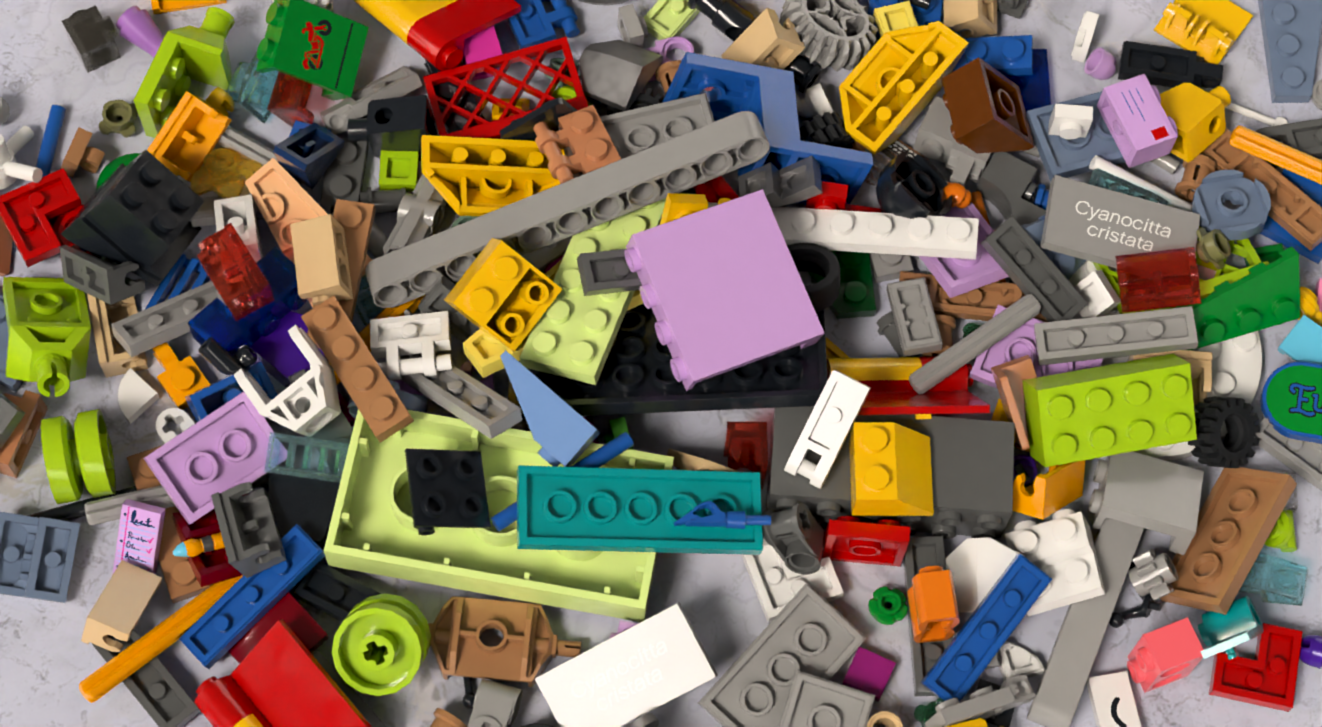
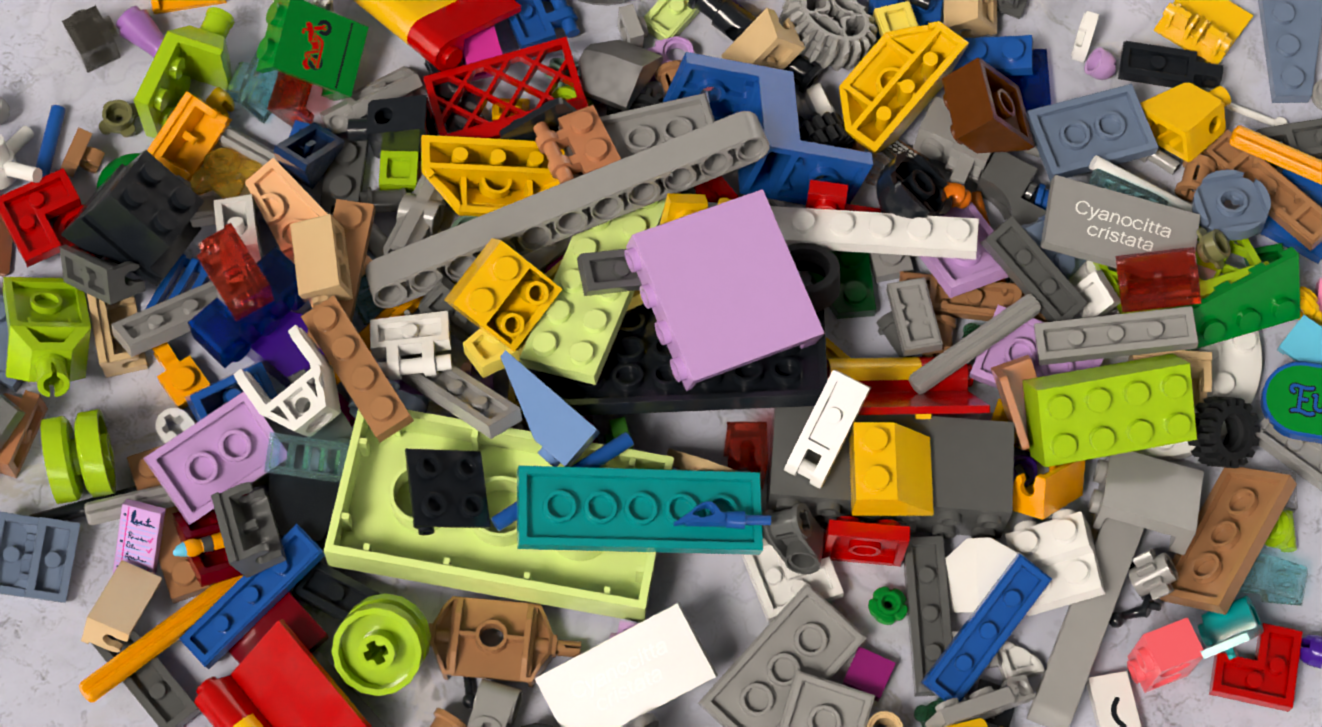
(135, 395): white tile -> none
(228, 361): black arm -> none
(785, 185): flat silver slope -> none
(933, 605): orange brick -> none
(1070, 121): white plate -> none
(1137, 120): lavender brick -> none

